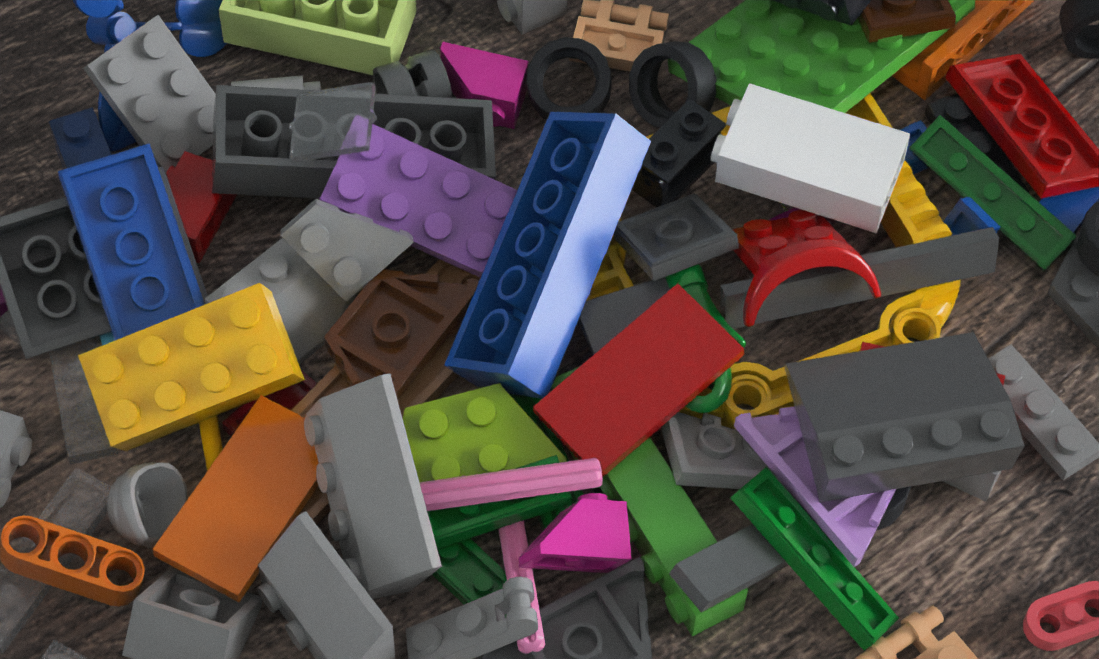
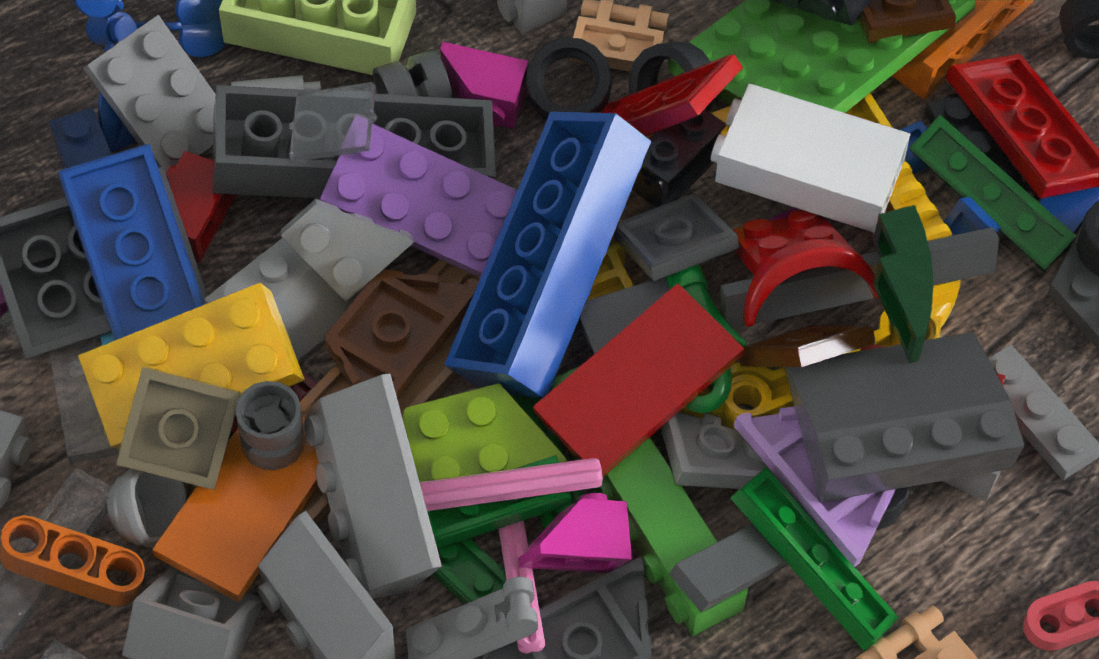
(178, 428): none -> dark tan plate
(270, 425): none -> dark grey wheel
(676, 97): none -> red tile
(807, 345): none -> reddish brown tile
(904, 276): none -> dark green slope

